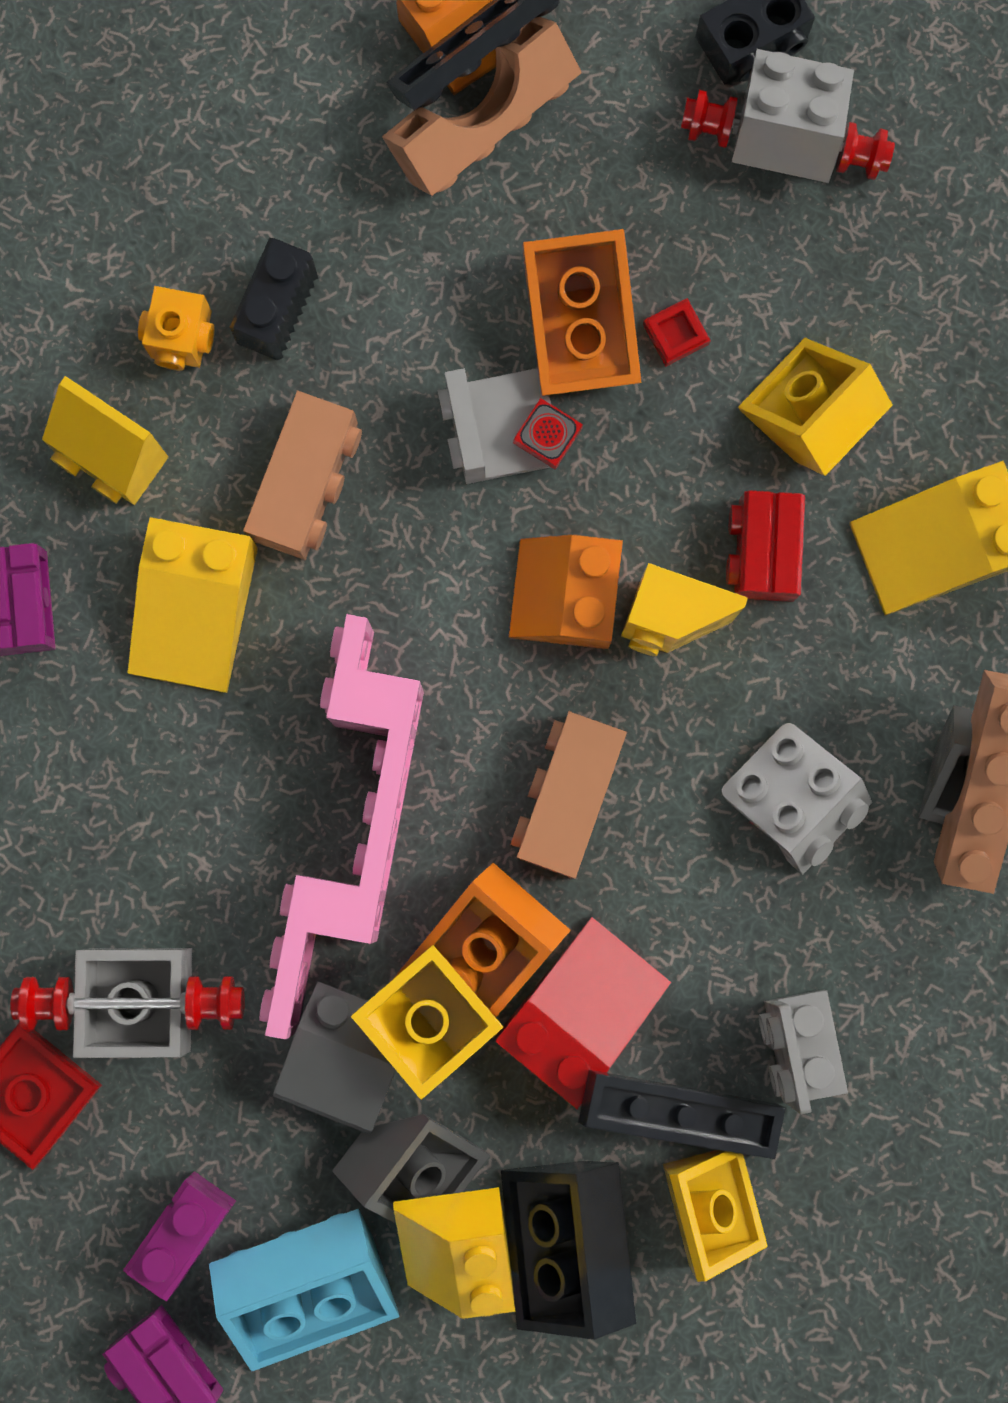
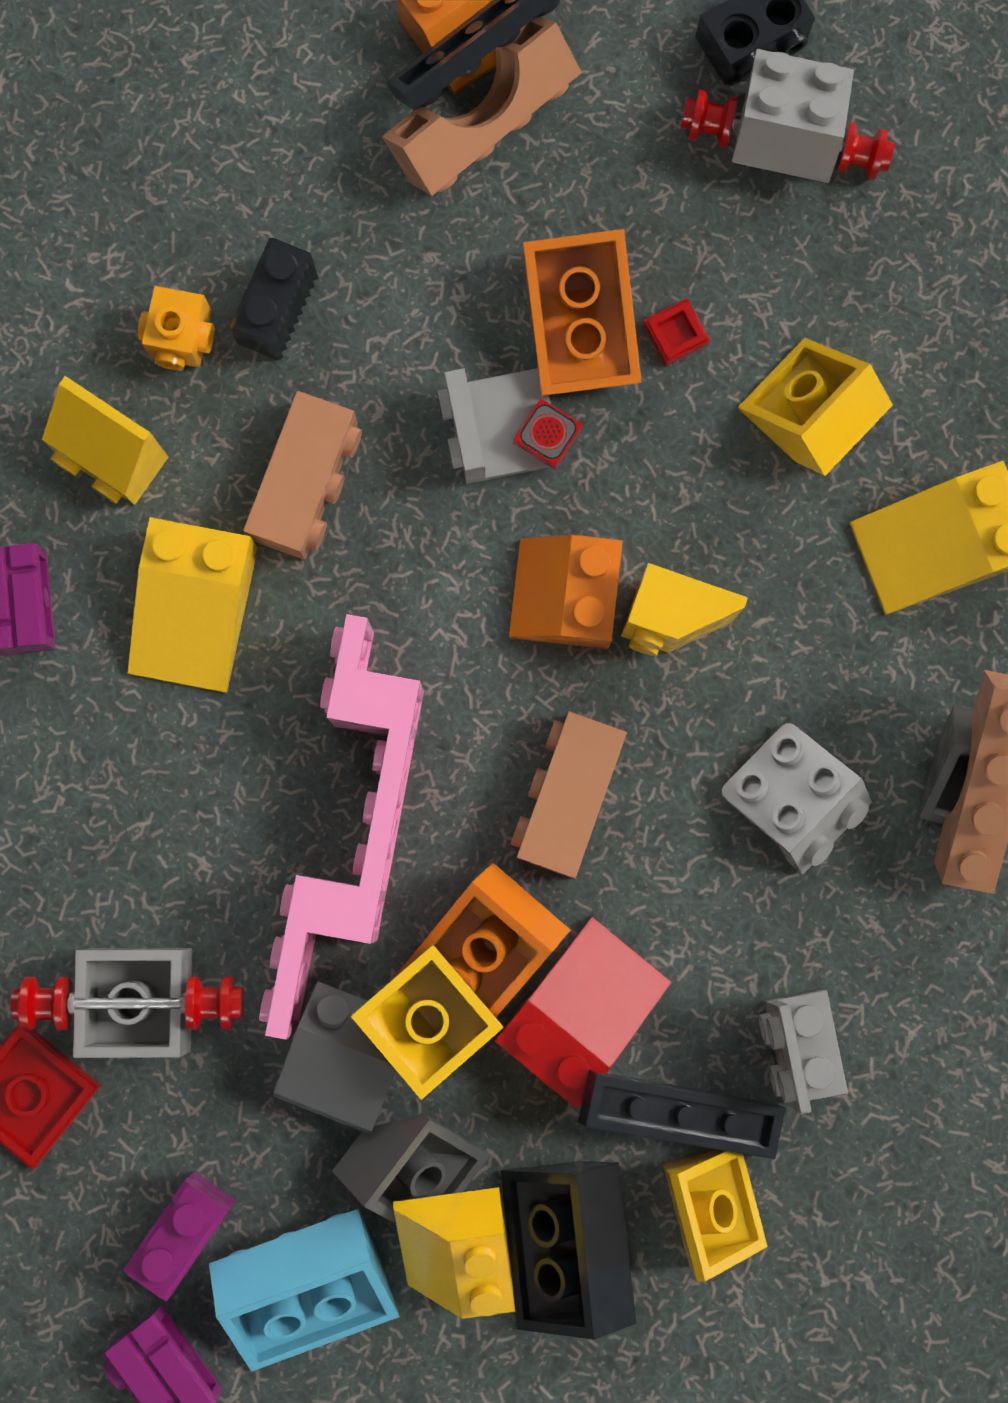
(768, 545): red brick -> none

